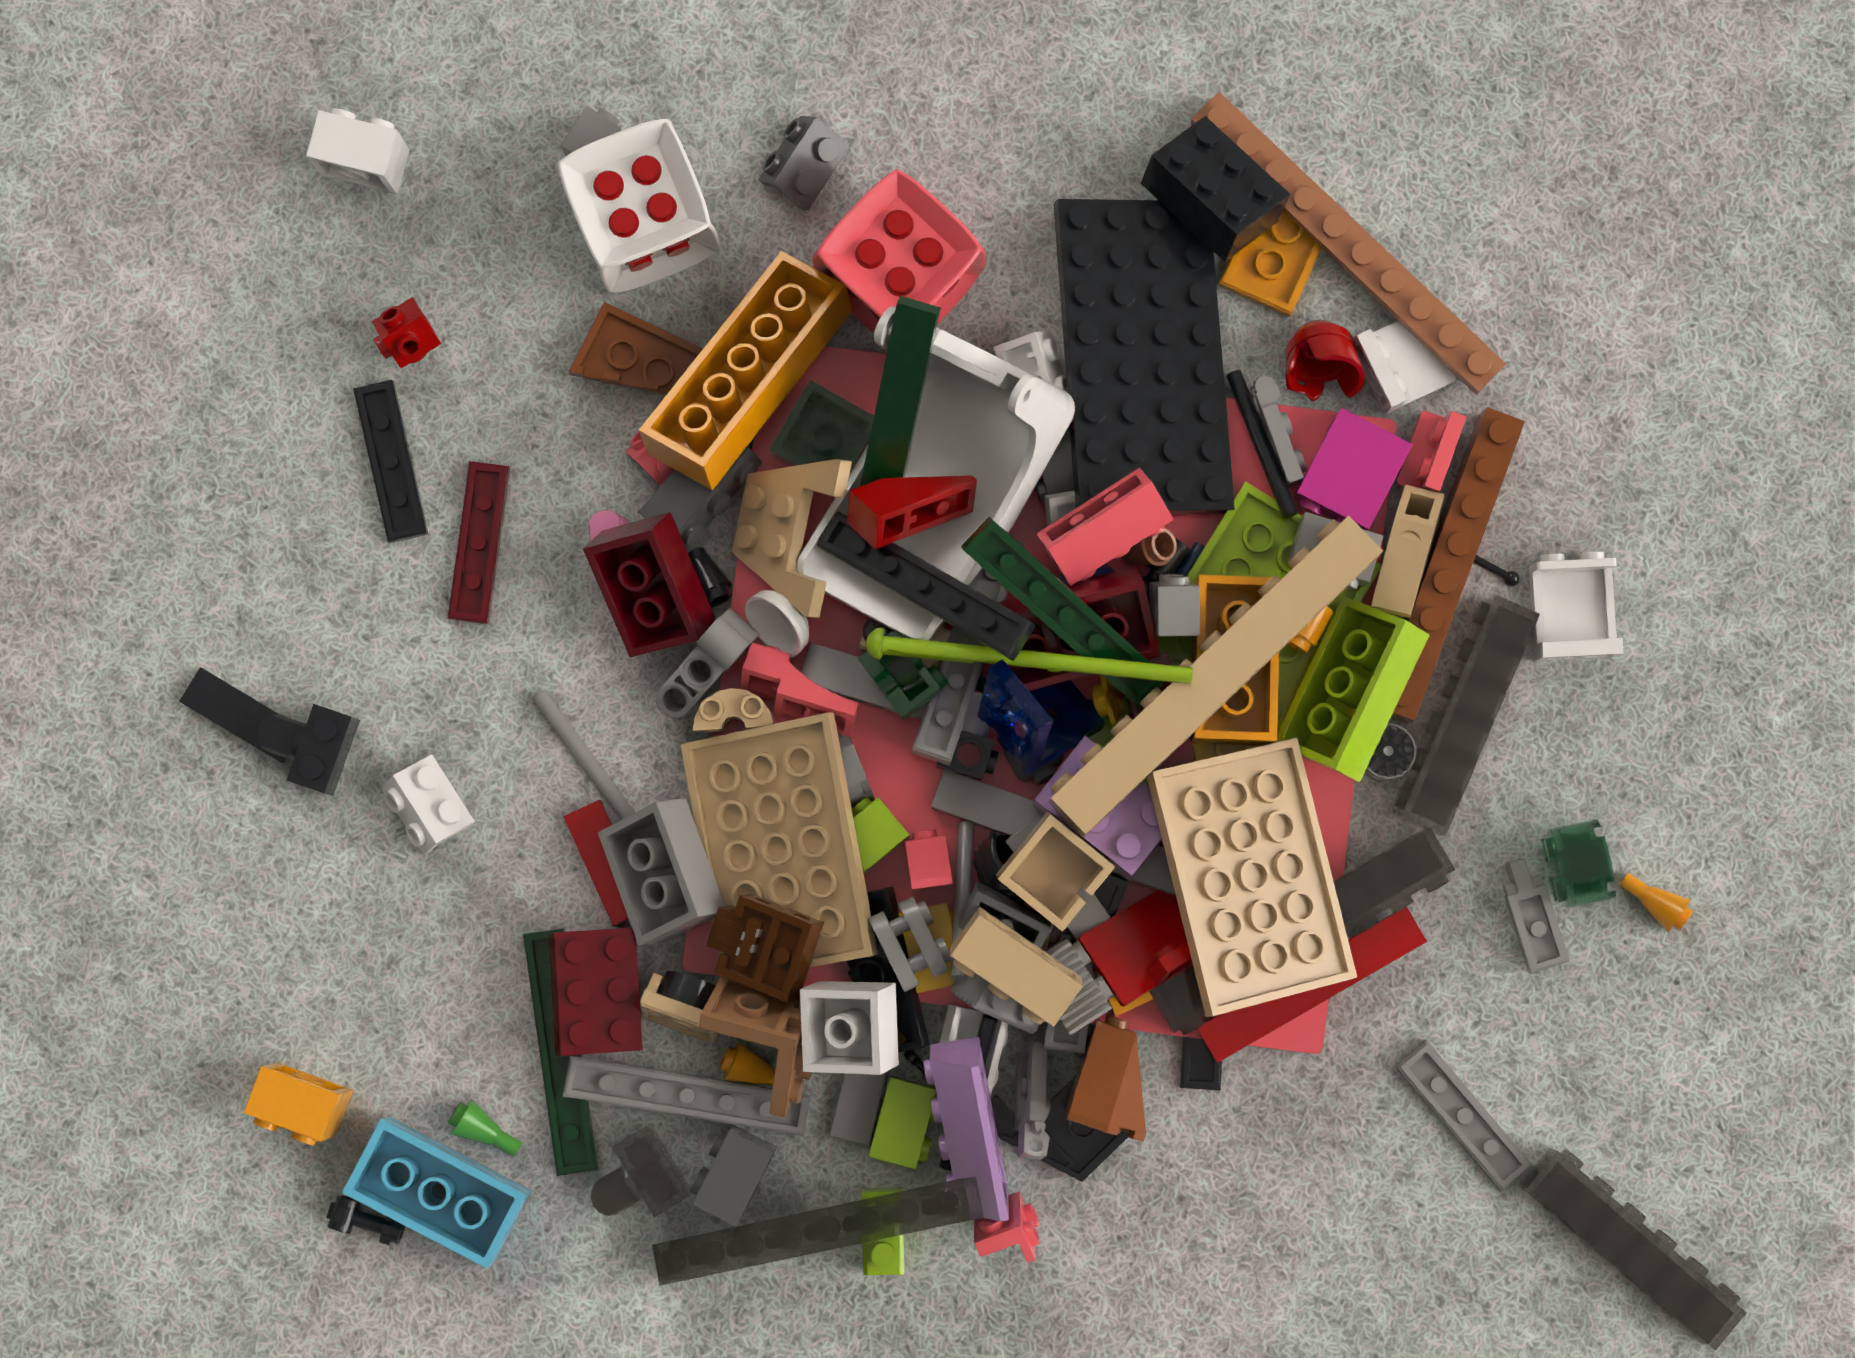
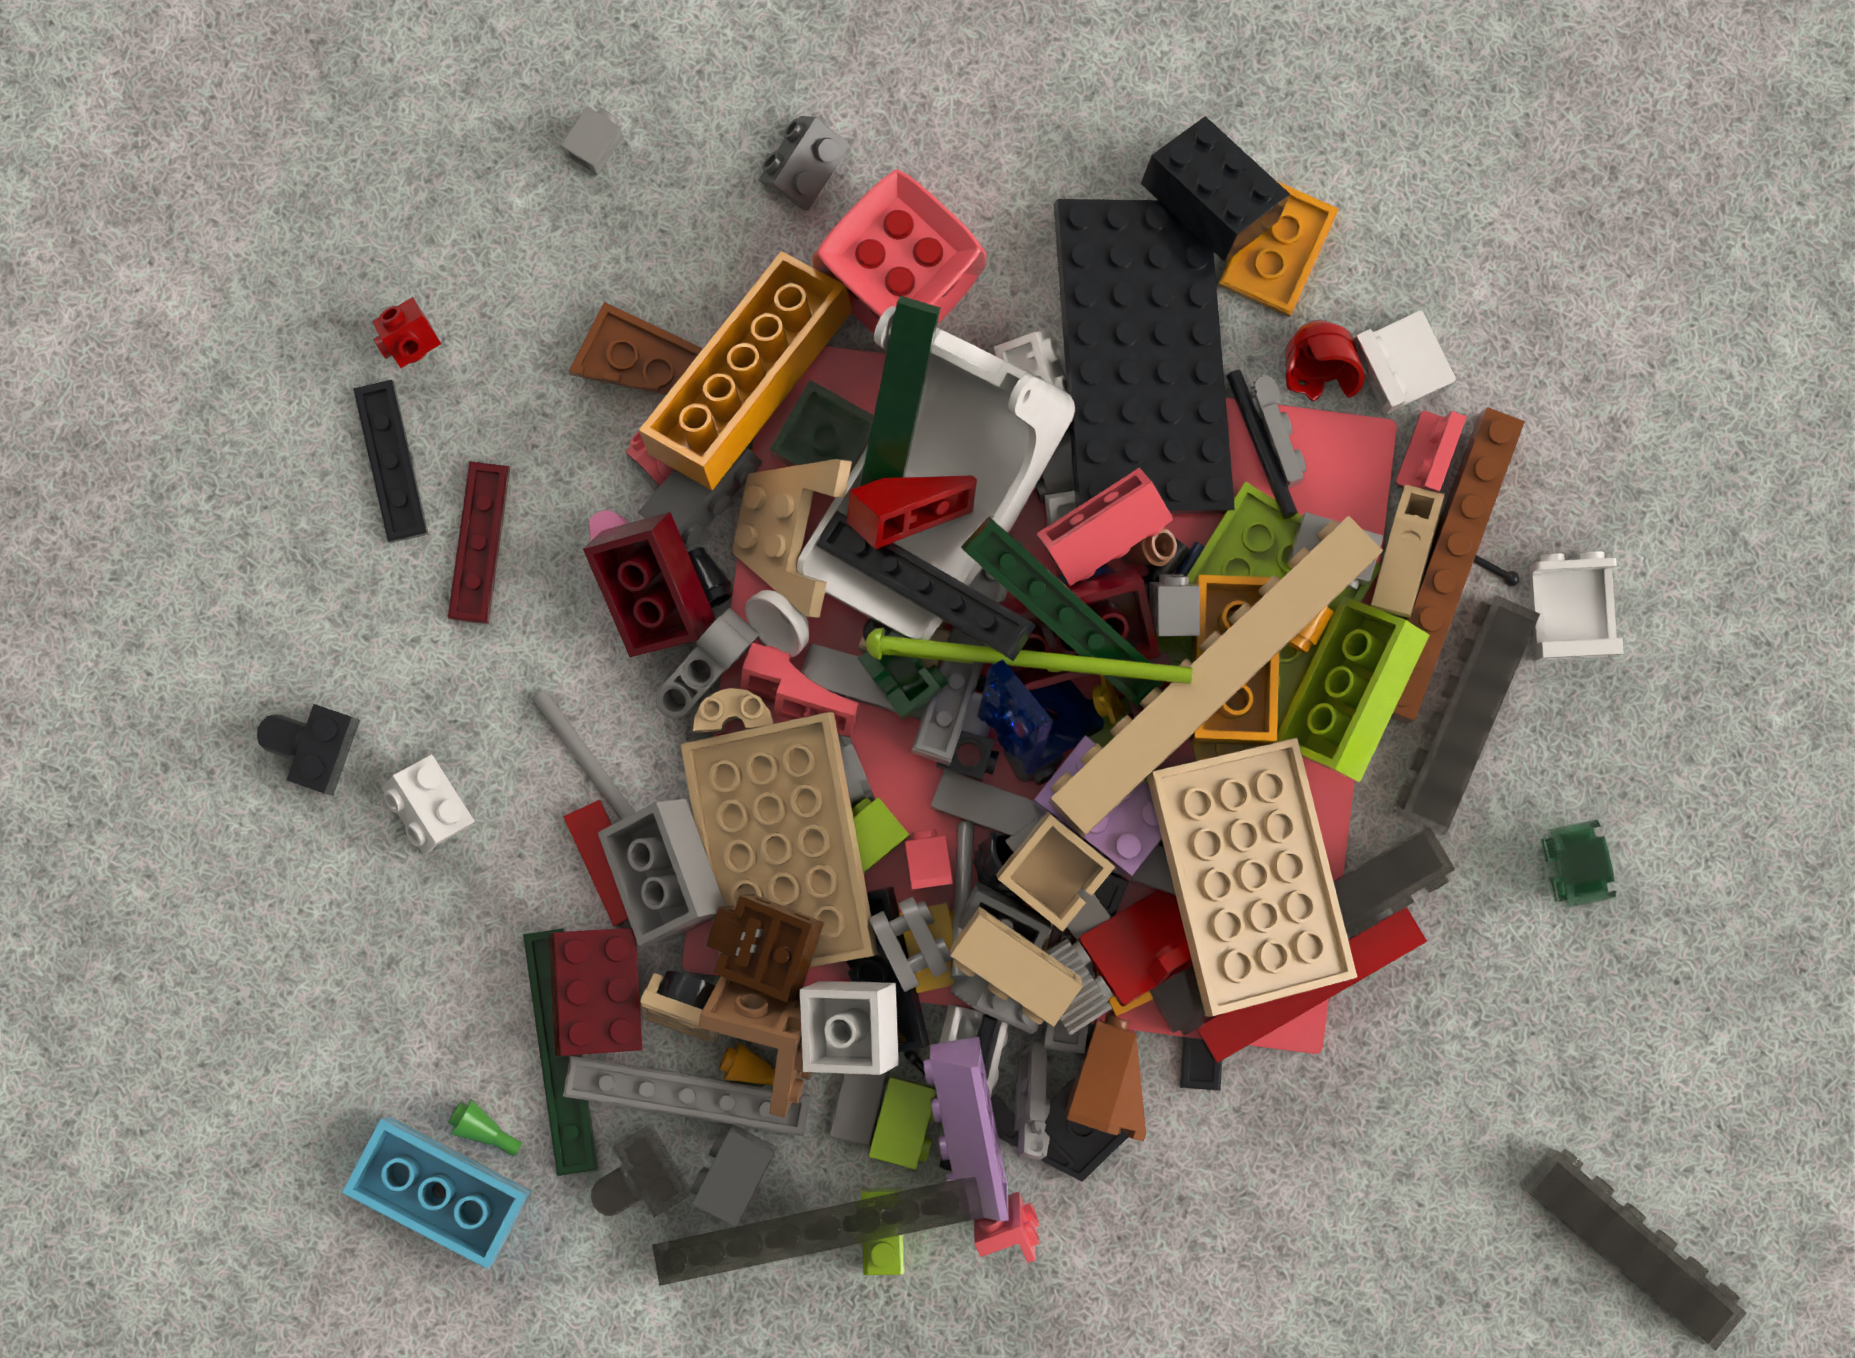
(227, 707): black tile -> none
(297, 1102): light orange brick -> none
(344, 1215): black bar -> none
(358, 150): white brick -> none
(638, 205): white piece -> none
(1351, 470): dark pink brick -> none
(1361, 254): nougat plate -> none
(1392, 755): light grey wheel -> none
(1464, 1115): light grey tile -> none
(1533, 919): light grey hinge -> none
(1664, 906): light orange cone -> none

